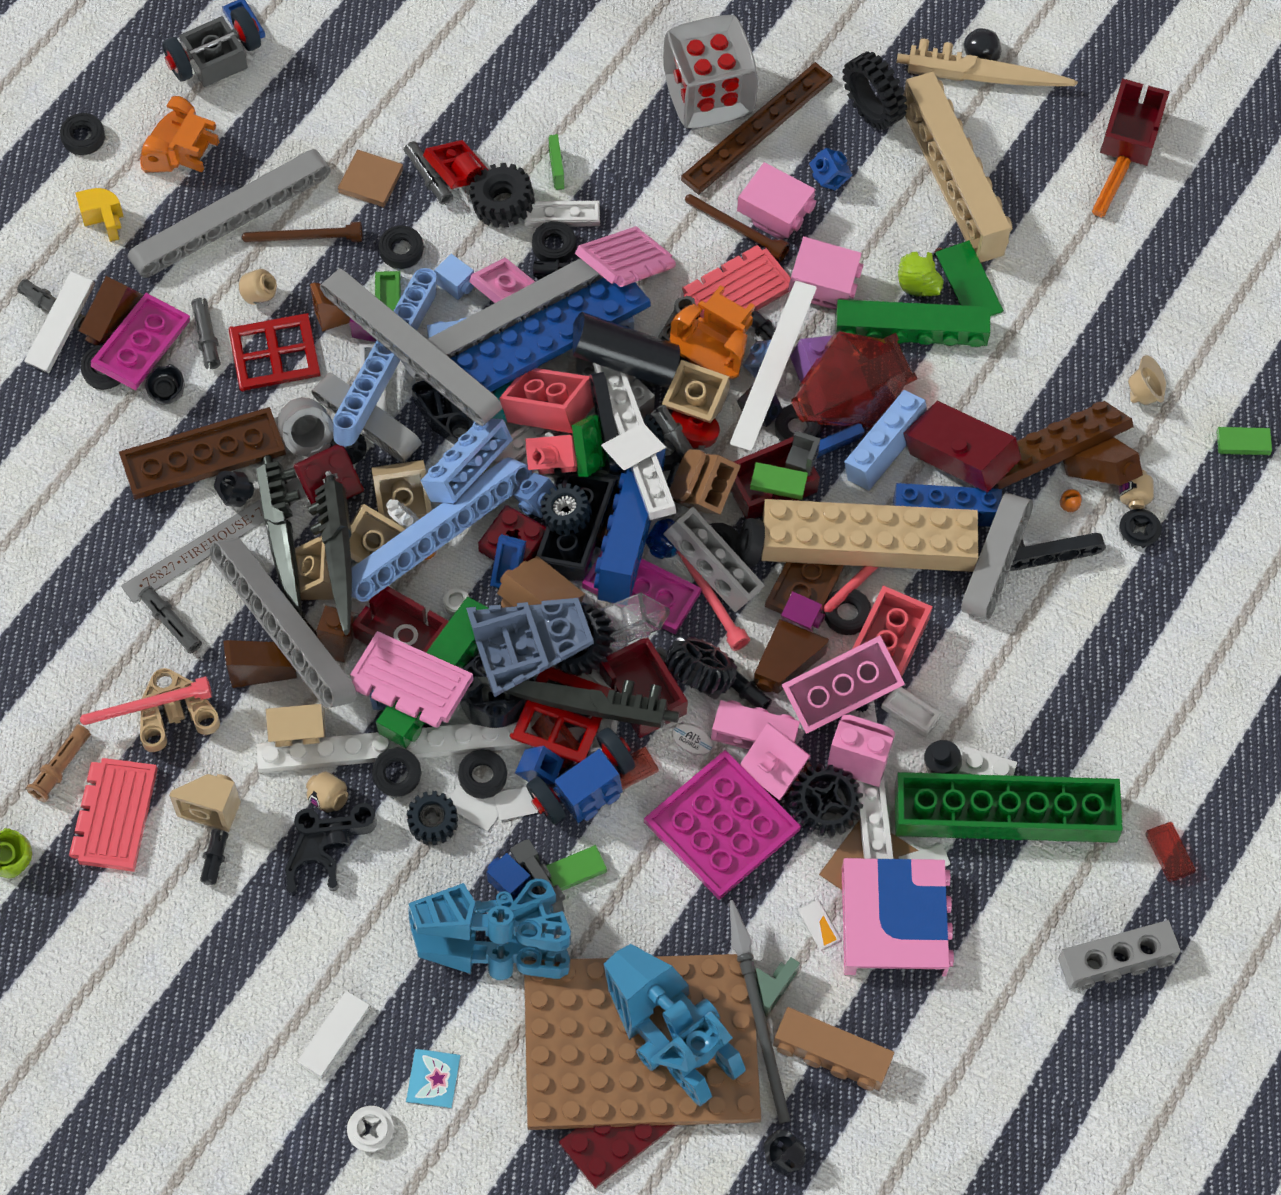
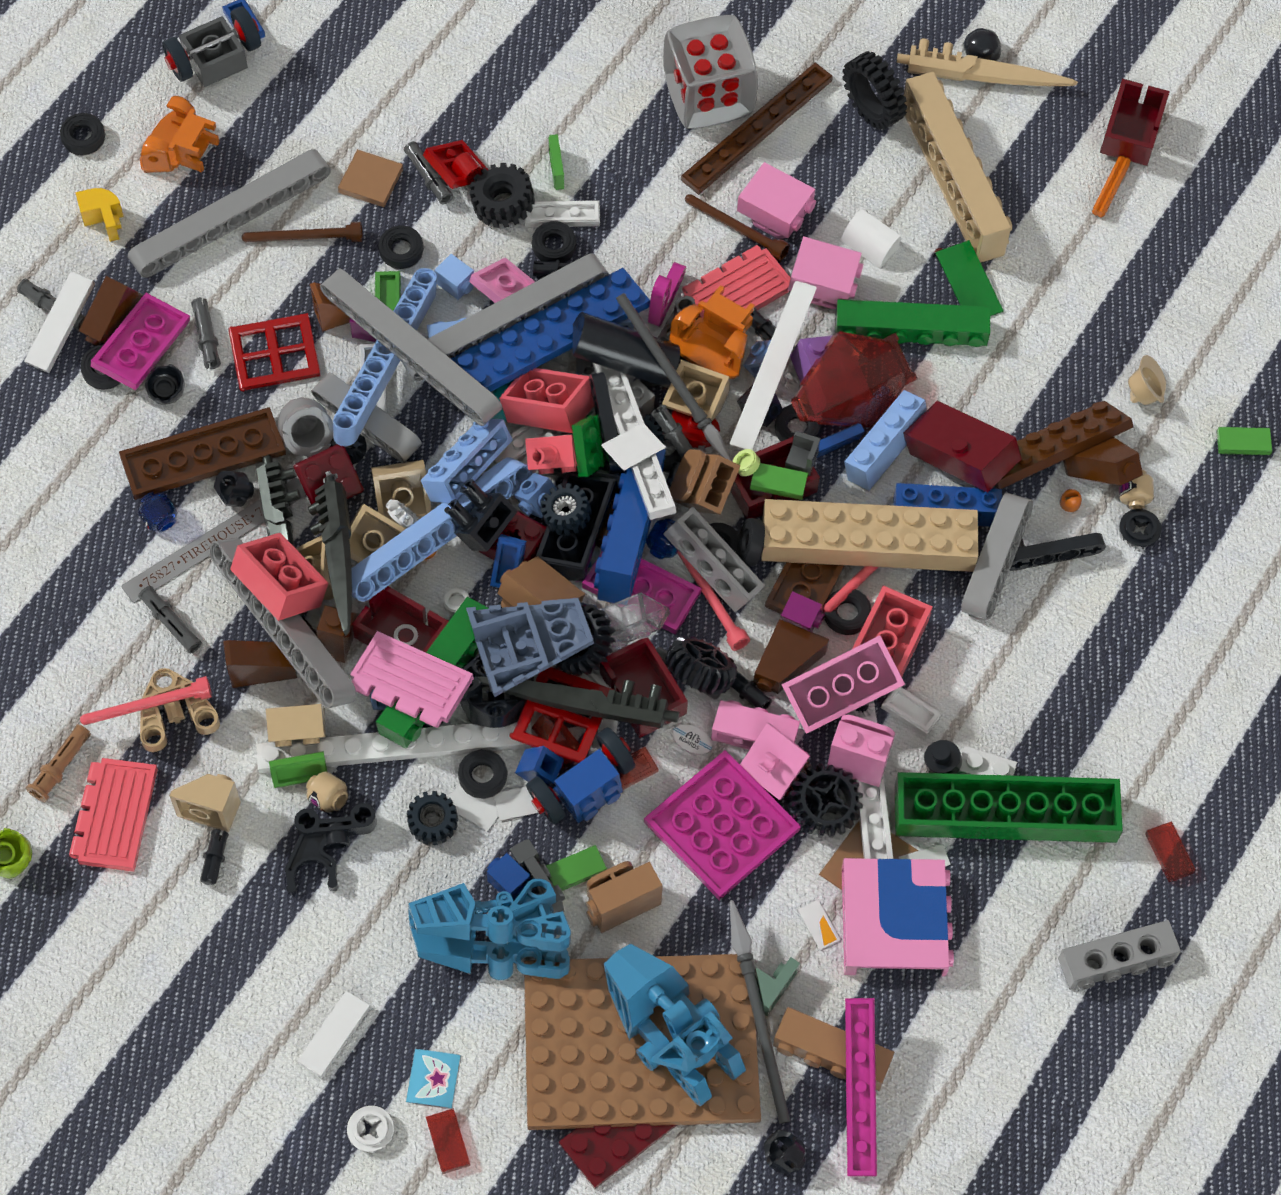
(157, 512): none -> clear blue head
(257, 286): tan head -> none
(279, 576): none -> coral brick
(296, 769): none -> bright green tile
(400, 755): black tyre -> none
(431, 409): black connector -> none
(448, 1141): none -> clear red tile
(485, 521): none -> black brick
(622, 894): none -> medium nougat brick
(626, 256): bright pink hinge -> none
(664, 293): none -> dark pink beam
(711, 433): none -> dark grey piece
(748, 460): none -> yellowish green tile
(830, 168): blue brick -> none
(861, 1087): none -> dark pink tile
(871, 238): none -> white brick
(919, 276): lime hair -> none

